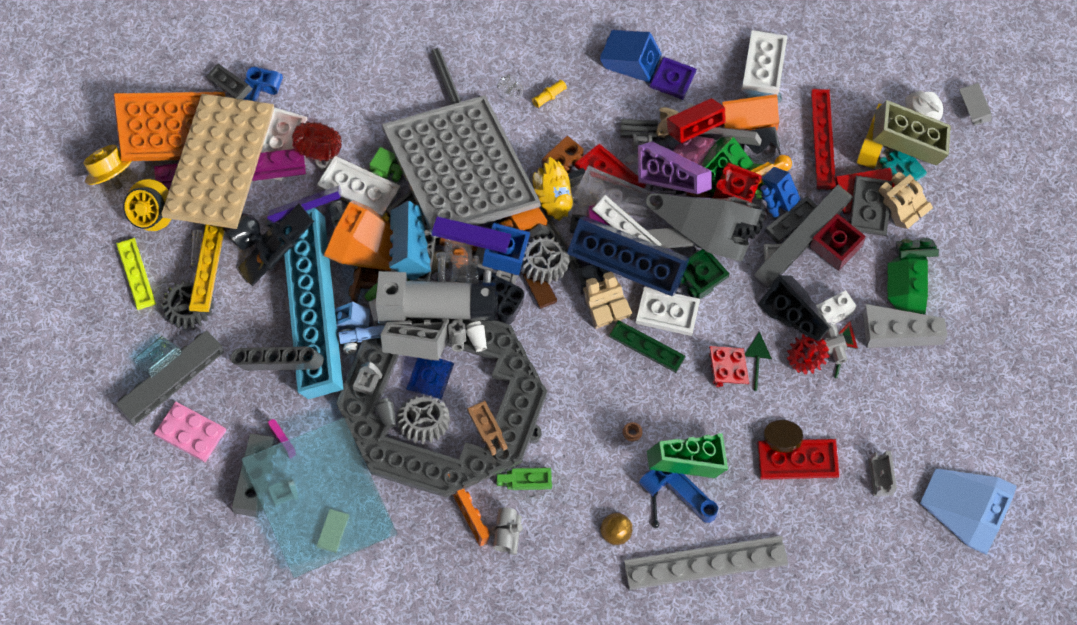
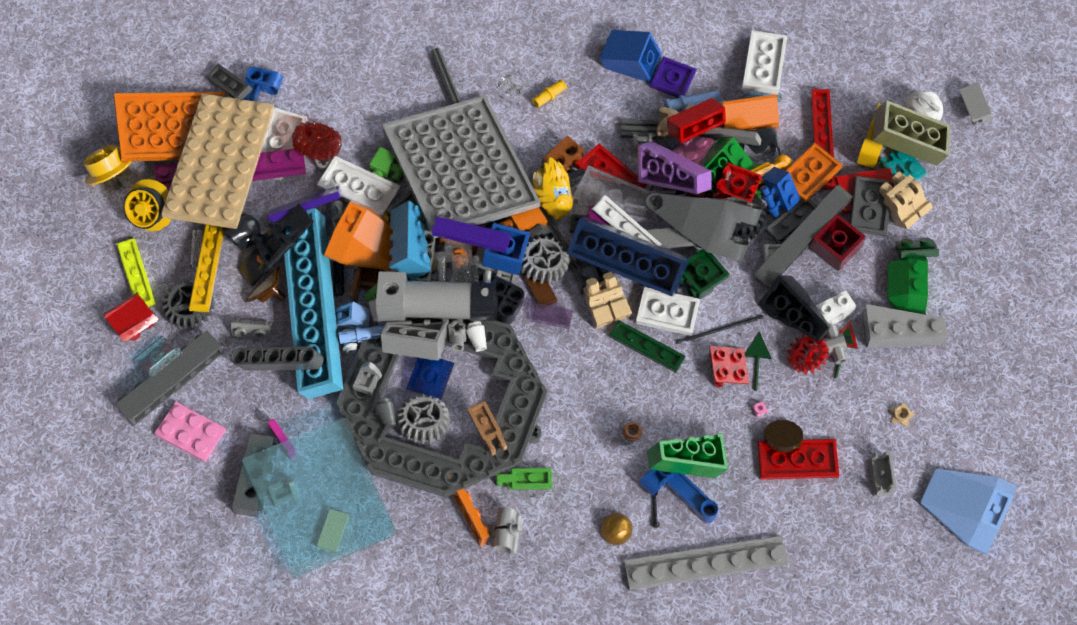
(131, 317): none -> red slope
(245, 329): none -> light grey hinge
(267, 288): none -> shield
(338, 278): none -> black axle
(552, 315): none -> clear purple tile
(682, 102): none -> light blue pin
(719, 329): none -> black piece
(759, 408): none -> bright pink piece
(813, 171): none -> orange tile
(906, 414): none -> tan plate

